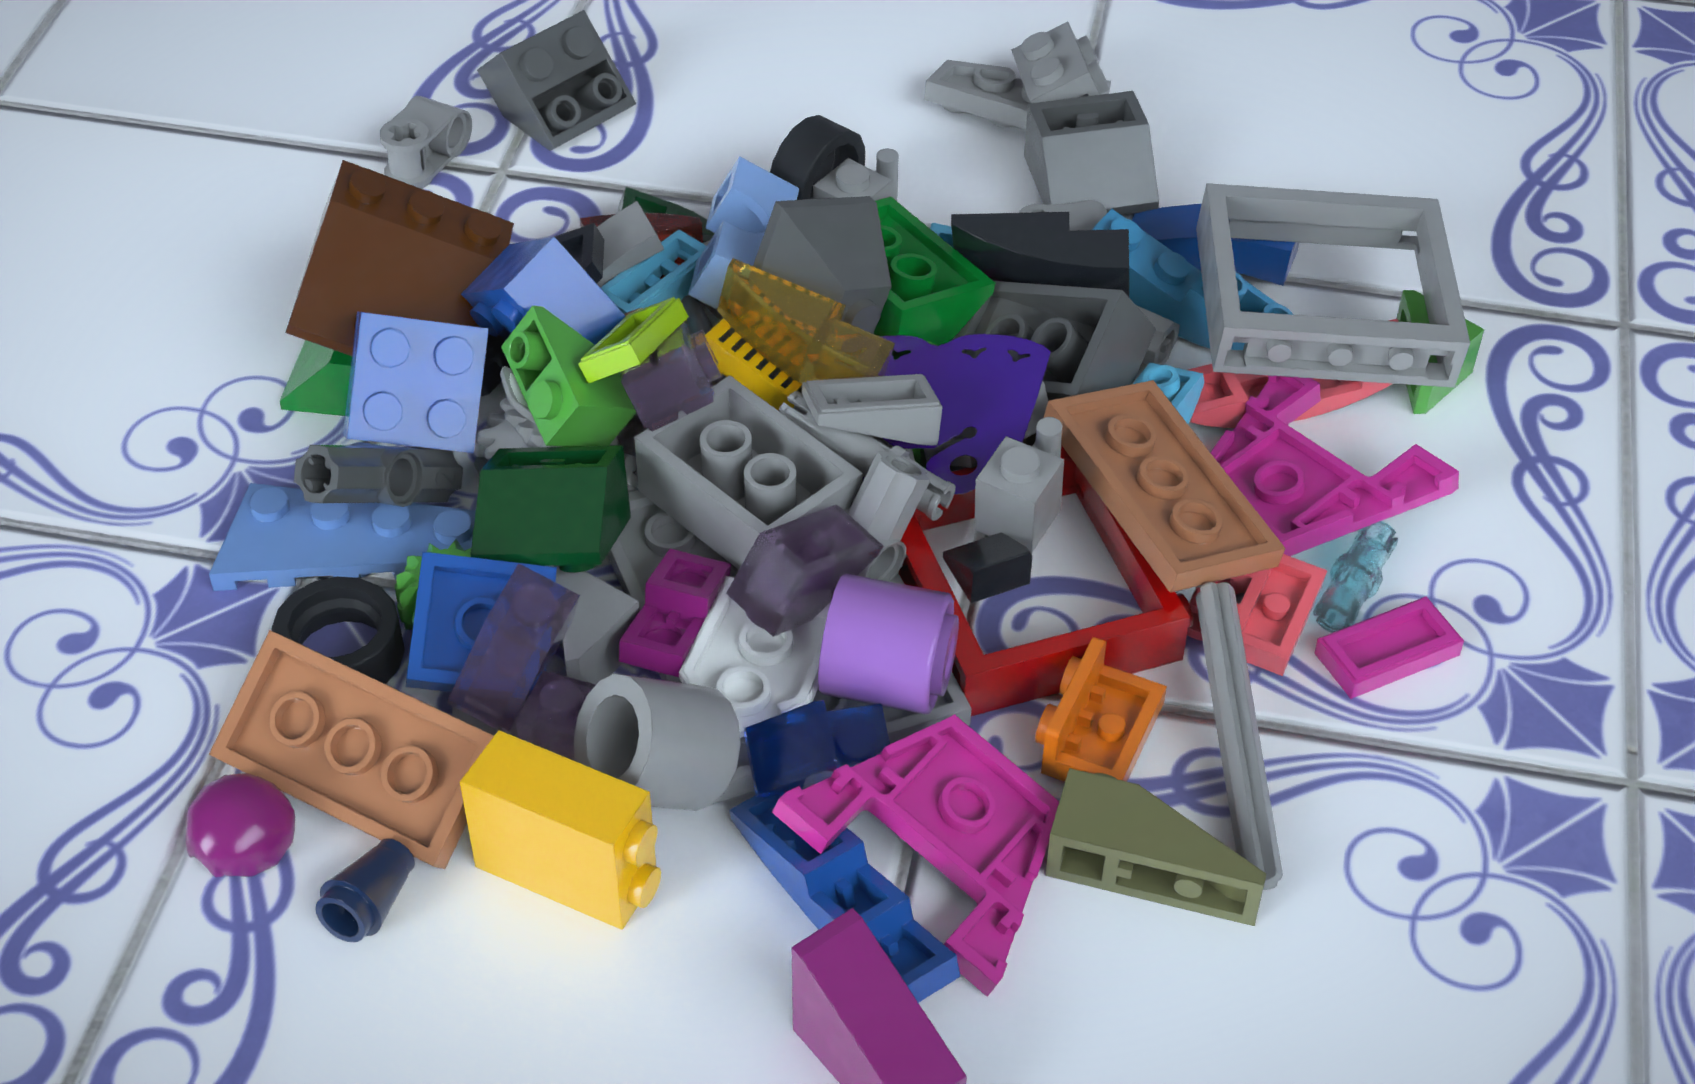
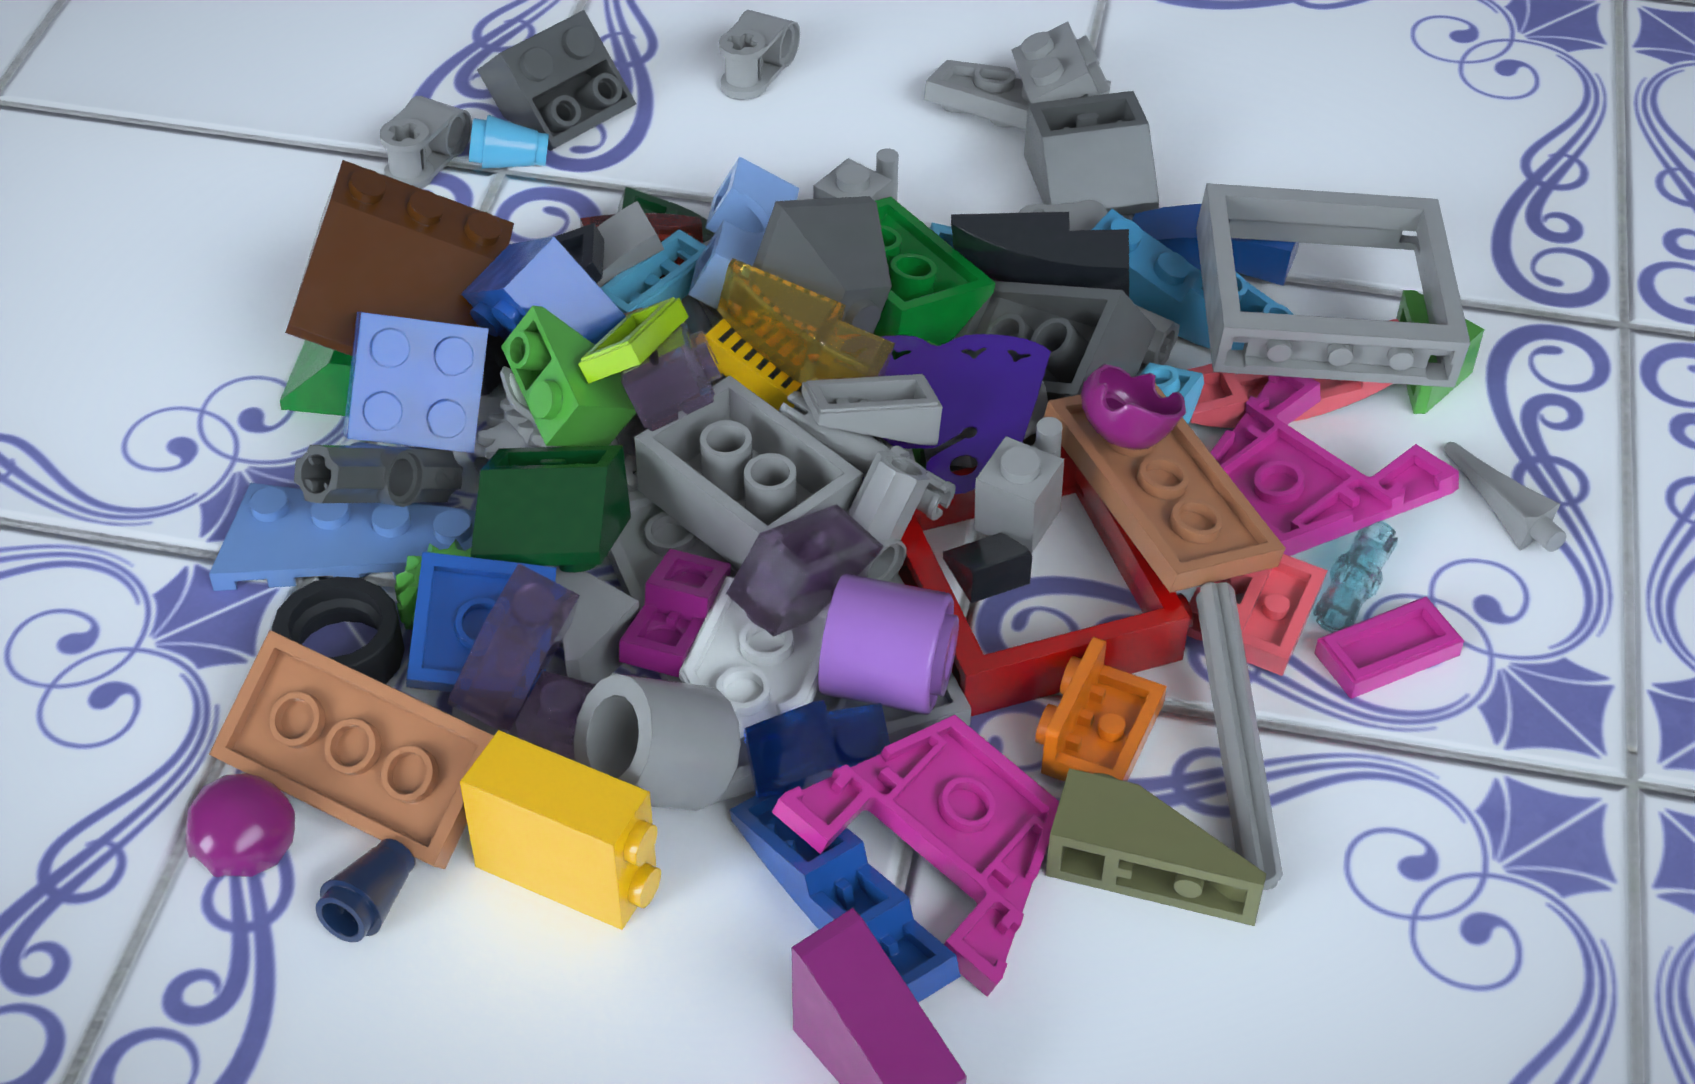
(506, 144): none -> medium azure cone
(756, 53): none -> light grey piece
(815, 150): black tyre -> none
(1128, 408): none -> magenta hair
(1521, 510): none -> light grey piece

